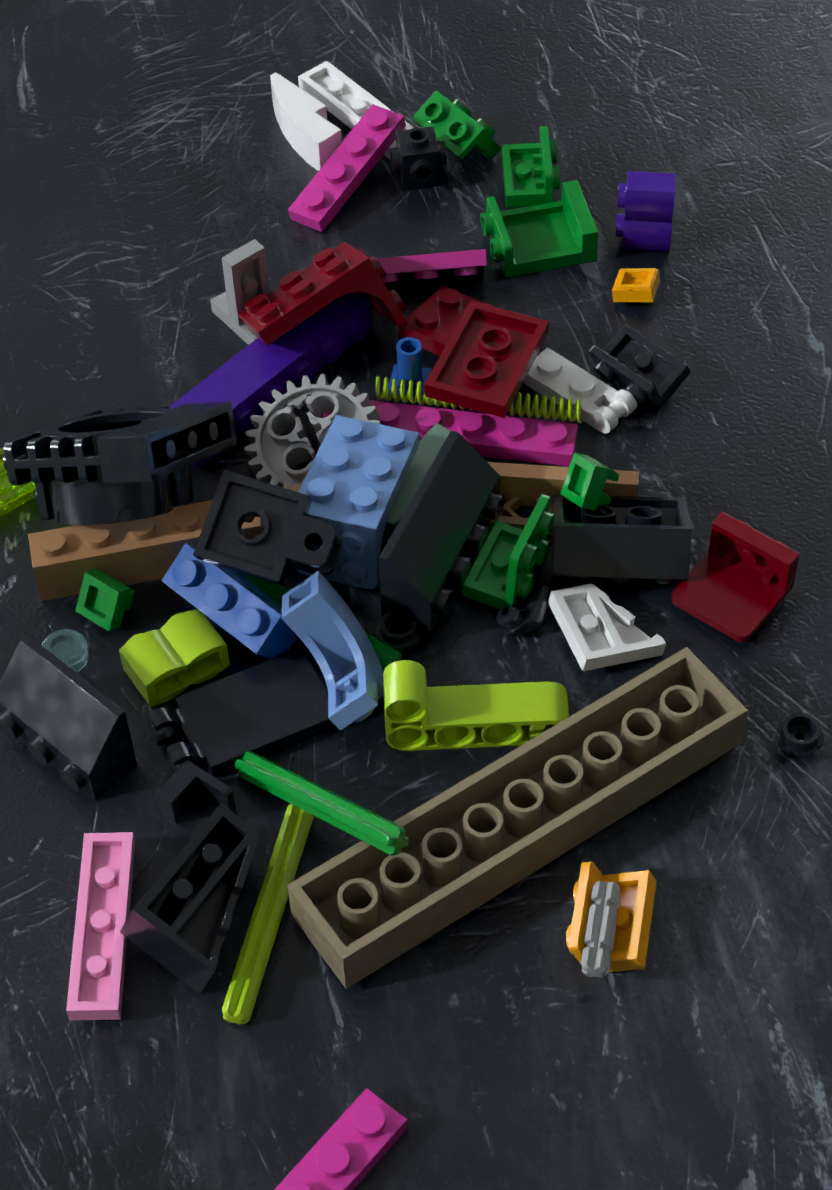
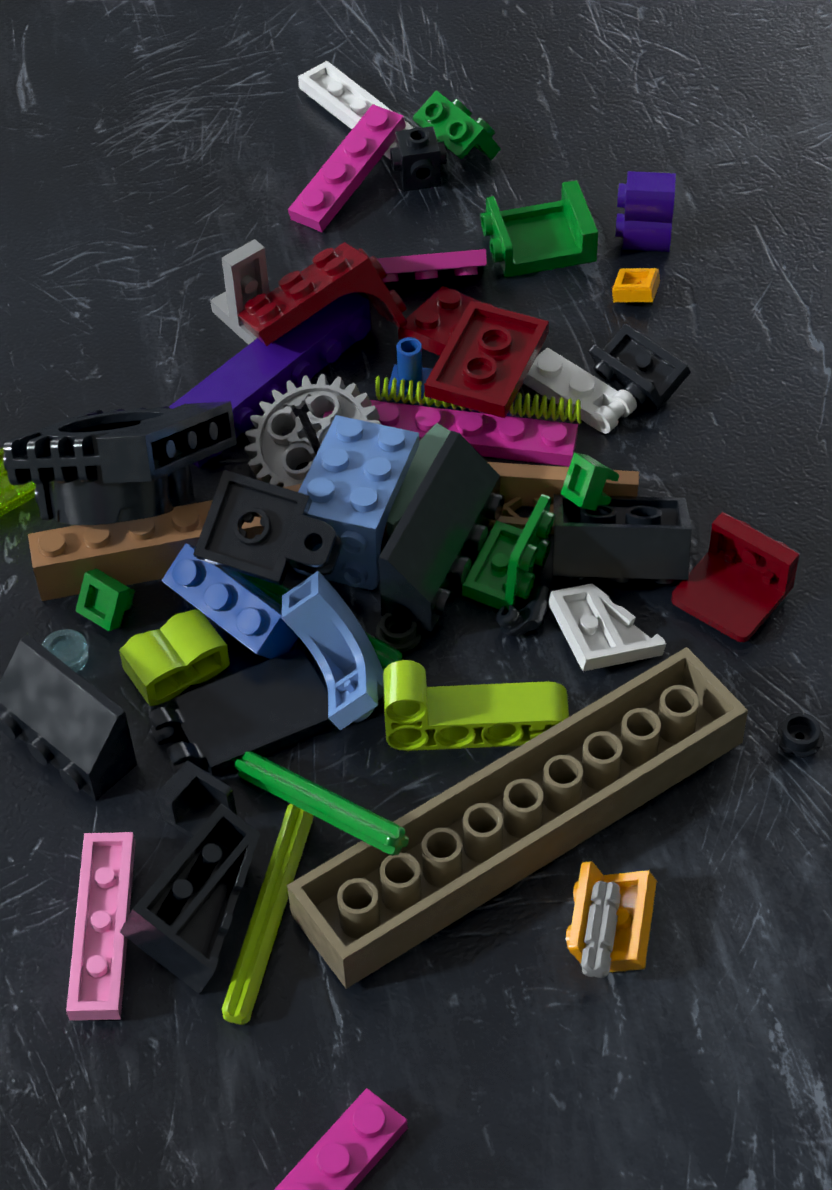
(304, 122): white slope -> none
(529, 171): green bracket -> none

